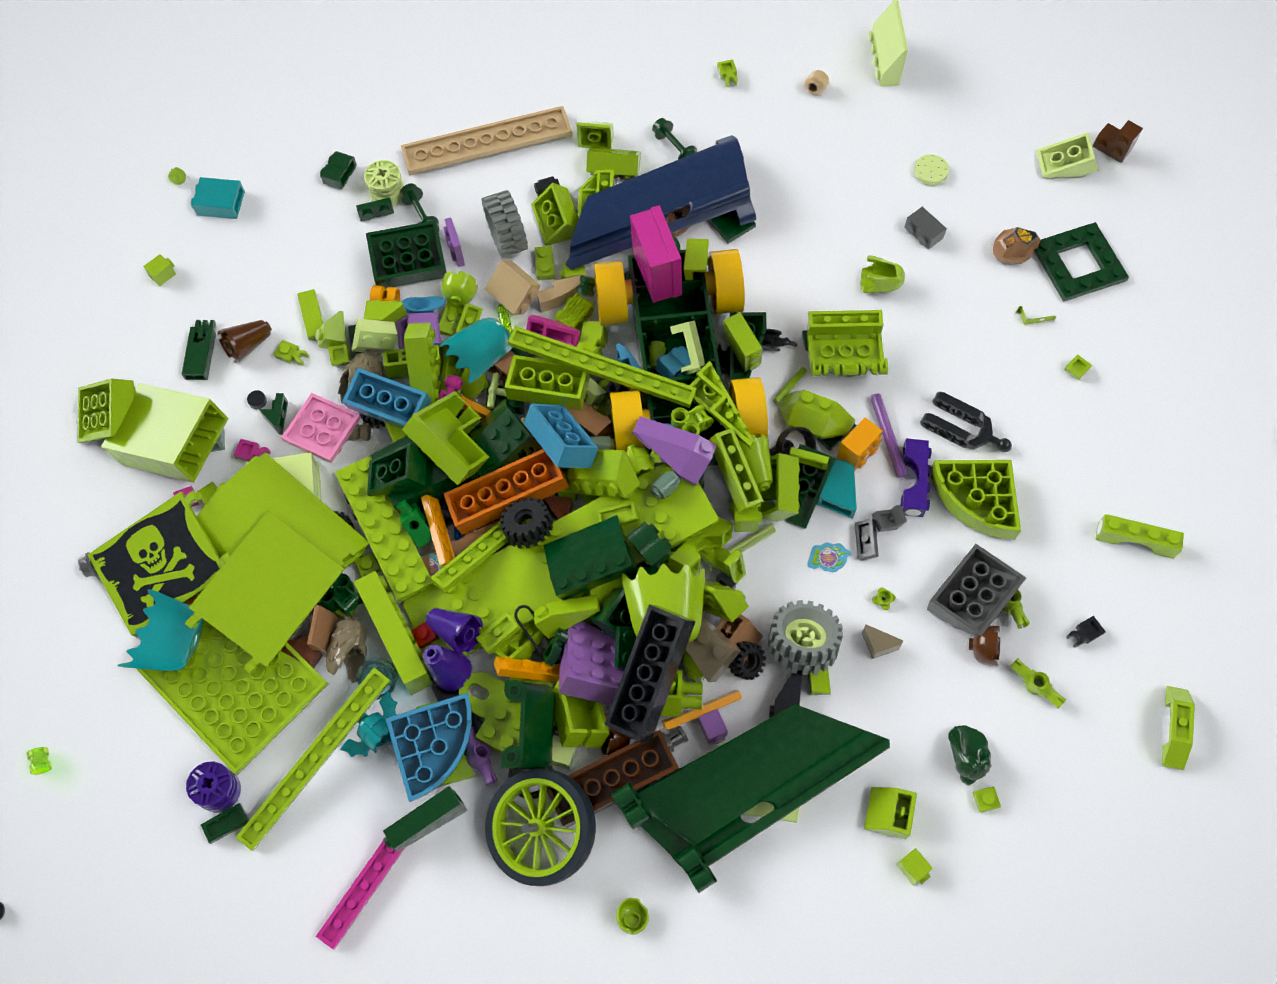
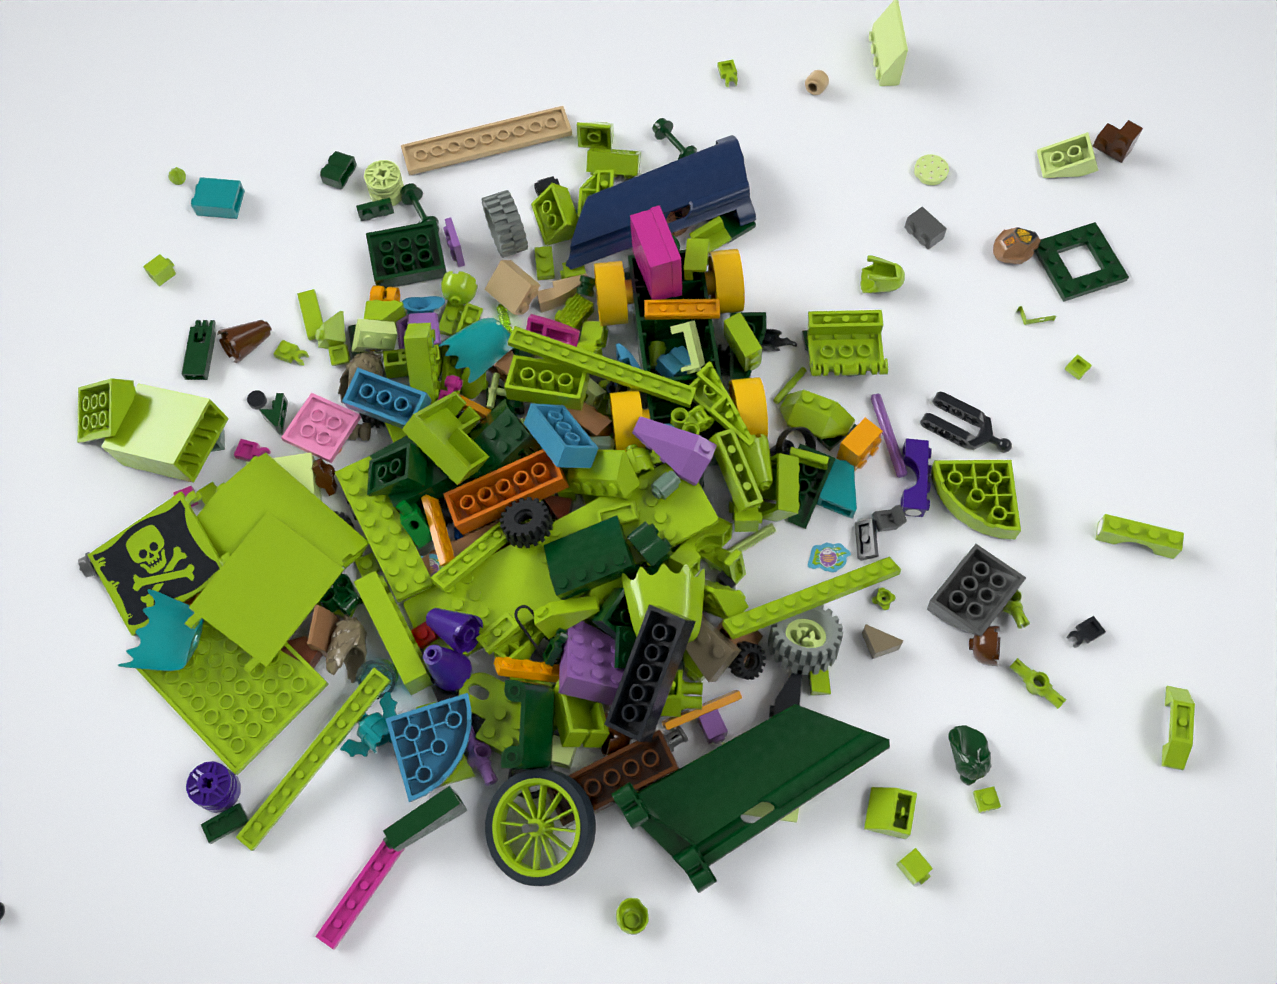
(39, 760): clear neon green wheel -> none
(324, 476): none -> reddish brown piece
(682, 309): none -> light orange tile
(714, 232): none -> lime panel
(810, 597): none -> lime plate

